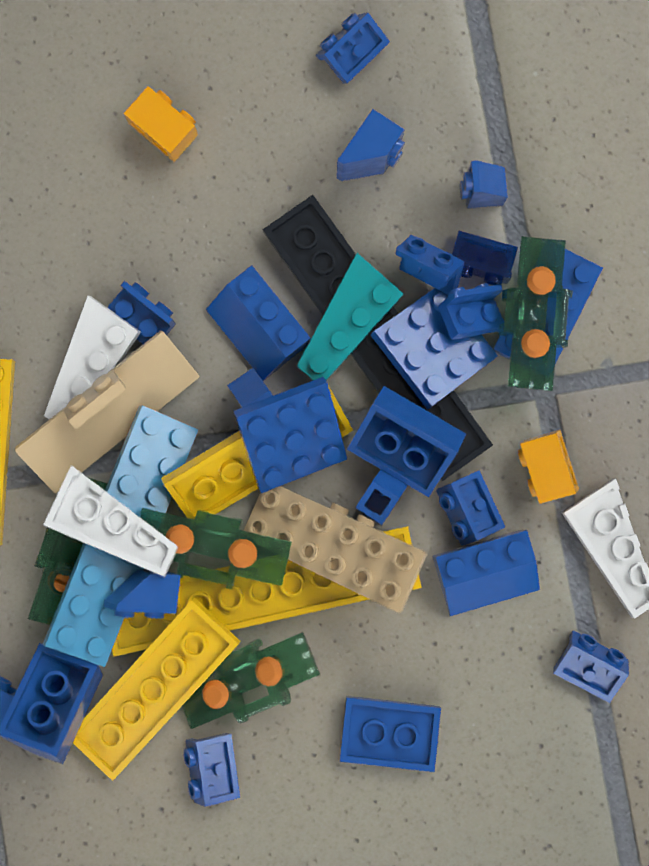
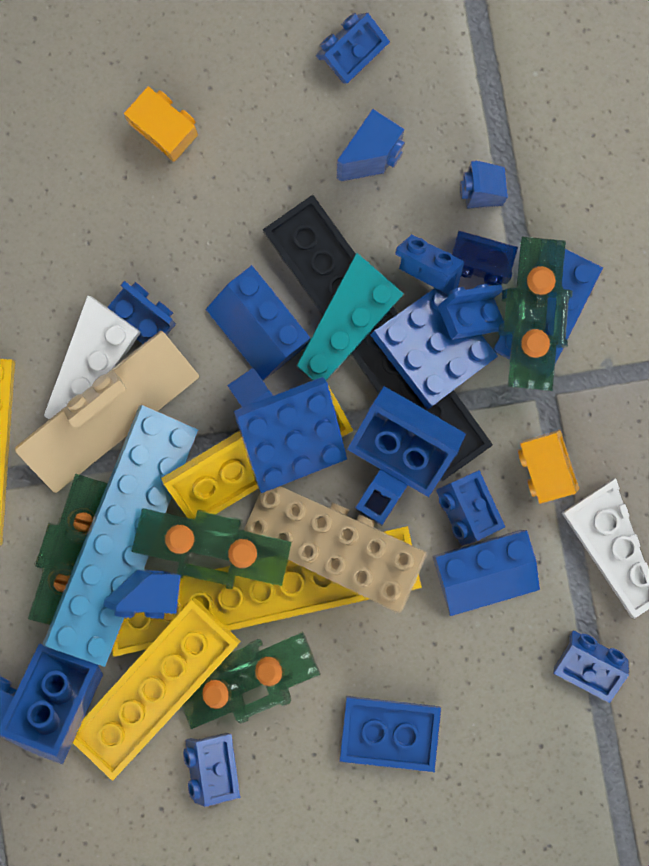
(103, 522): white wing -> none

